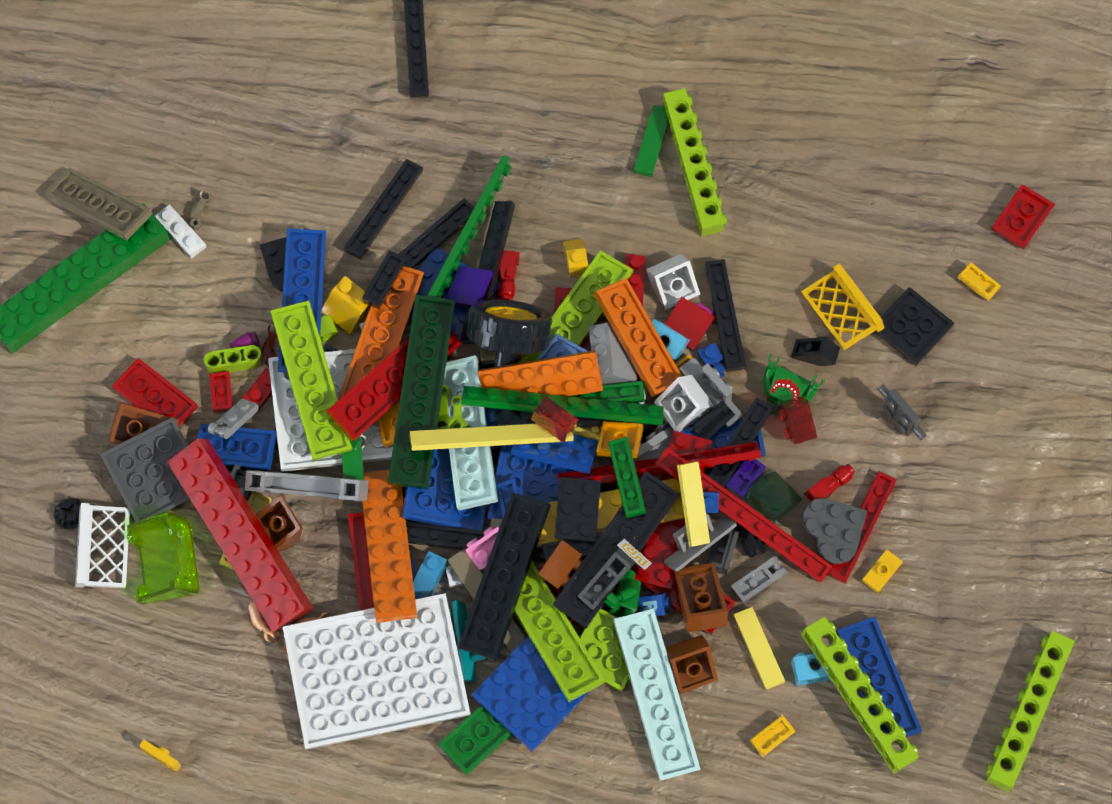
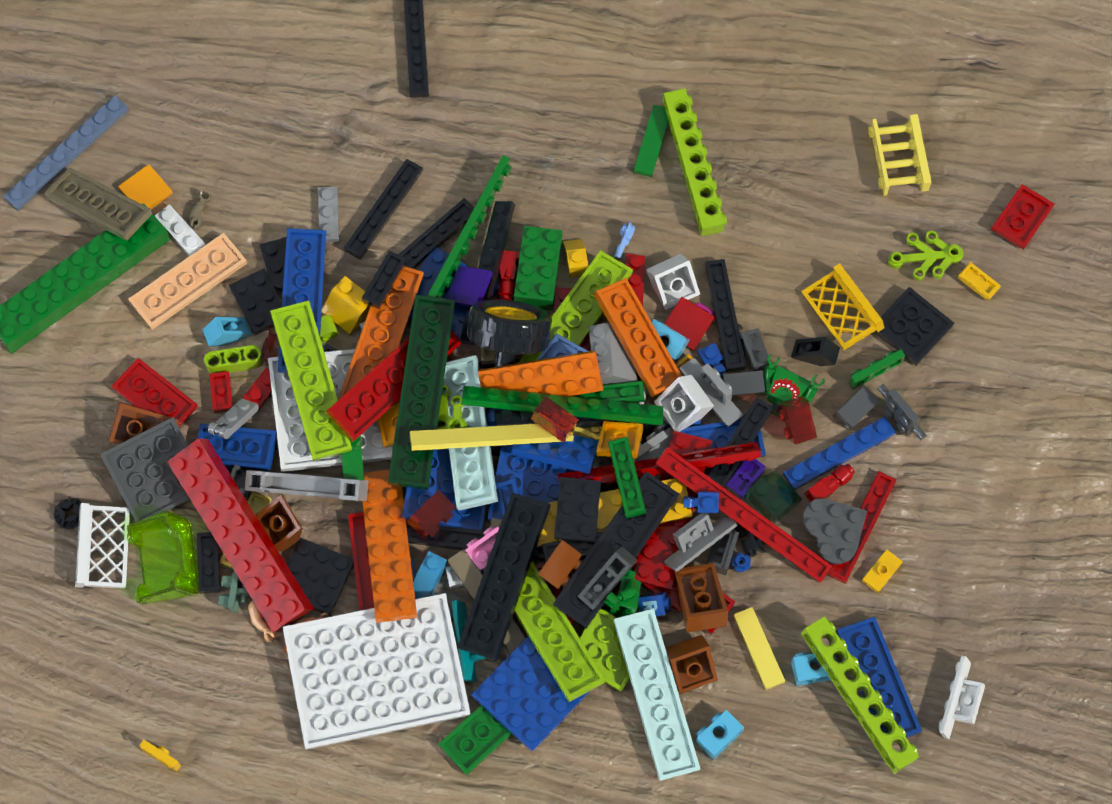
(66, 153): none -> sand blue plate
(146, 187): none -> light orange tile
(187, 281): none -> light nougat plate
(208, 563): none -> black plate
(226, 330): none -> medium azure slope
(236, 591): none -> sand green hips
(247, 339): magenta cone -> none
(256, 298): none -> black plate
(320, 573): none -> black plate
(329, 213): none -> light grey plate
(431, 514): none -> clear red brick
(538, 266): none -> green brick
(626, 232): none -> light blue plate
(634, 554): white sticker -> none
(693, 504): light yellow tile -> none
(714, 420): black hinge -> none
(715, 746): none -> medium azure brick
(741, 567): none -> blue plate
(745, 382): none -> dark grey hinge
(754, 350): none -> dark grey hinge
(758, 580): light grey plate -> none
(772, 736): yellow plate -> none
(839, 453): none -> blue plate
(856, 408): none -> dark grey hinge
(876, 368): none -> green plate
(915, 144): none -> light yellow fence
(928, 255): none -> lime plant
(963, 699): none -> white bracket
(1061, 647): lime brick -> none

